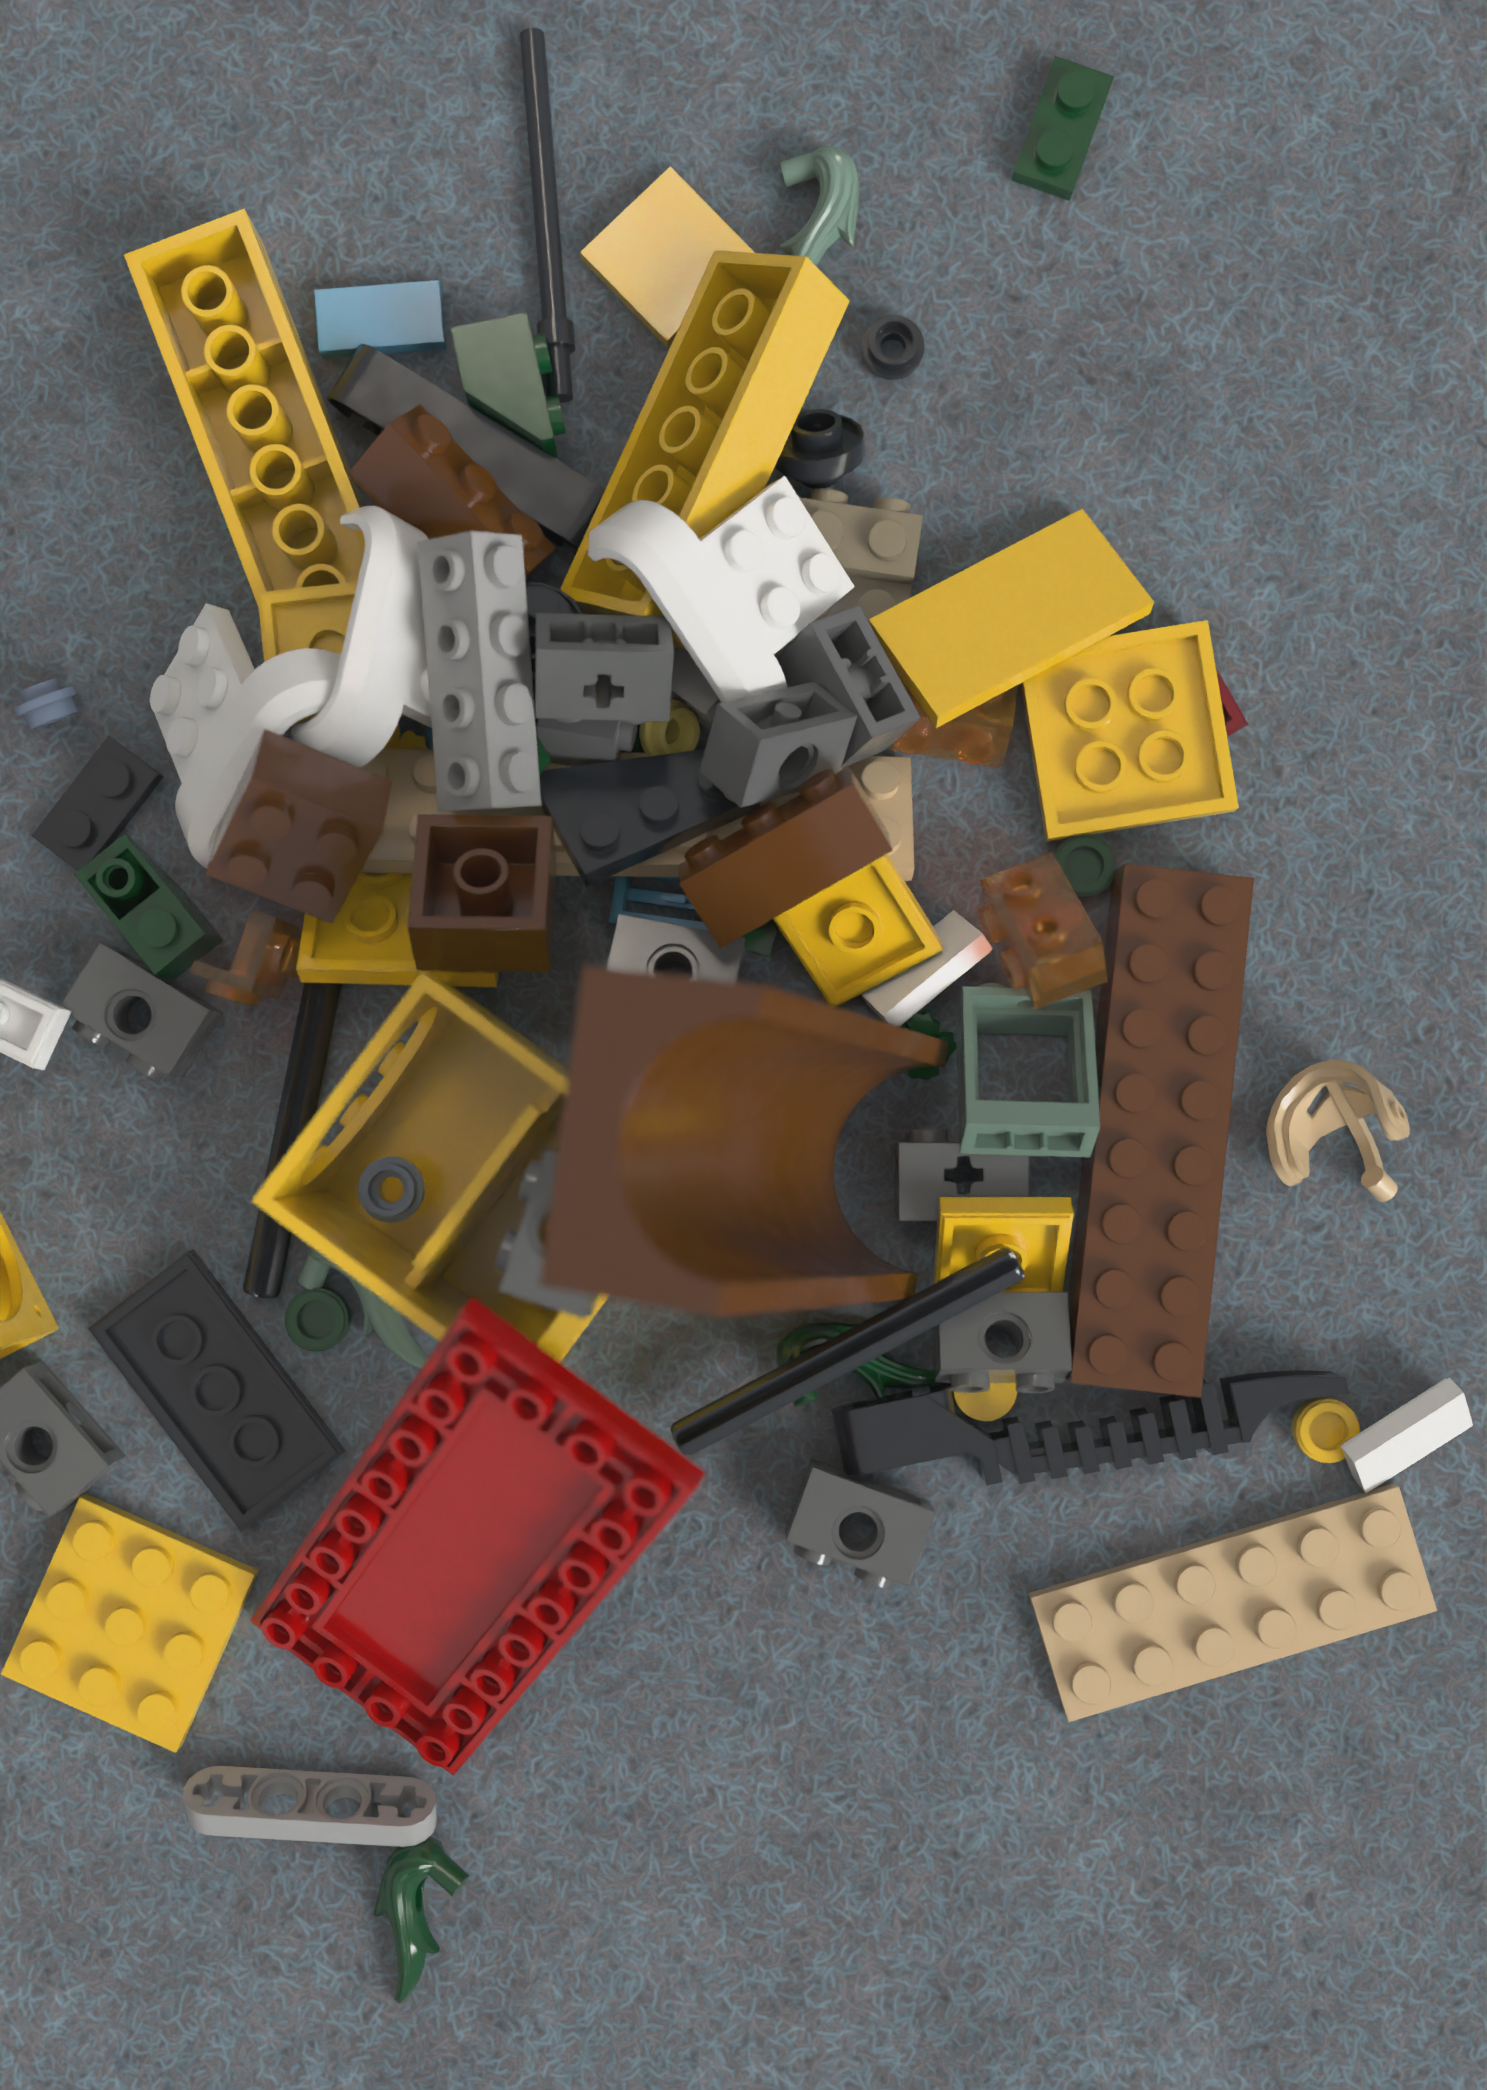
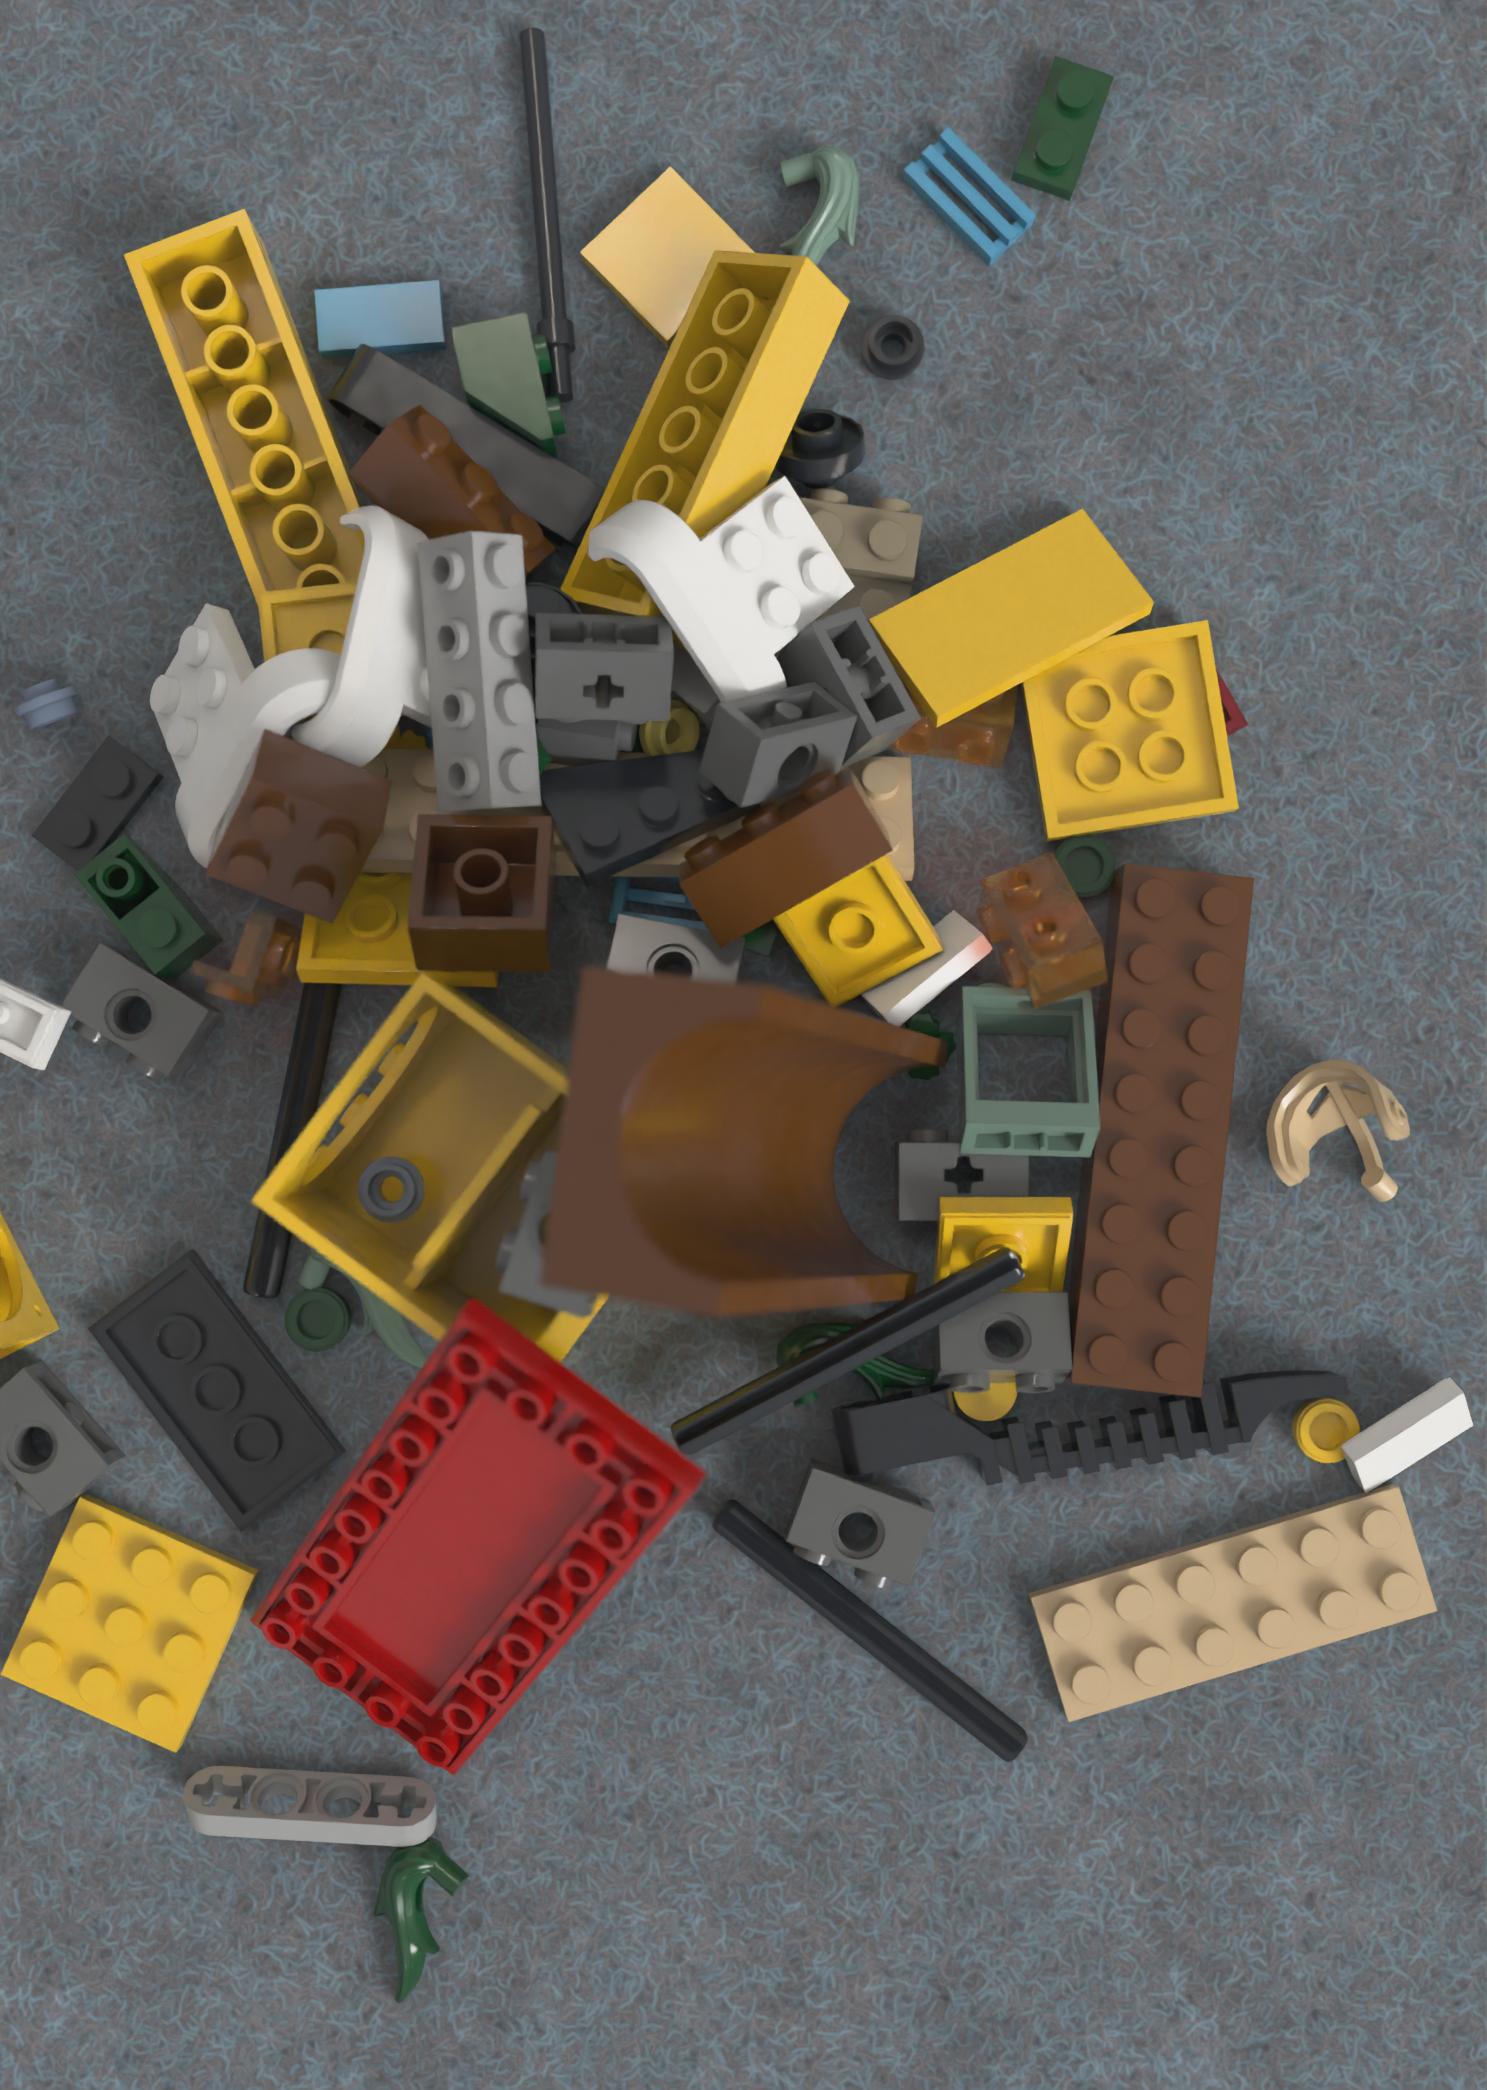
(871, 1631): none -> black axle
(986, 179): none -> dark azure tile

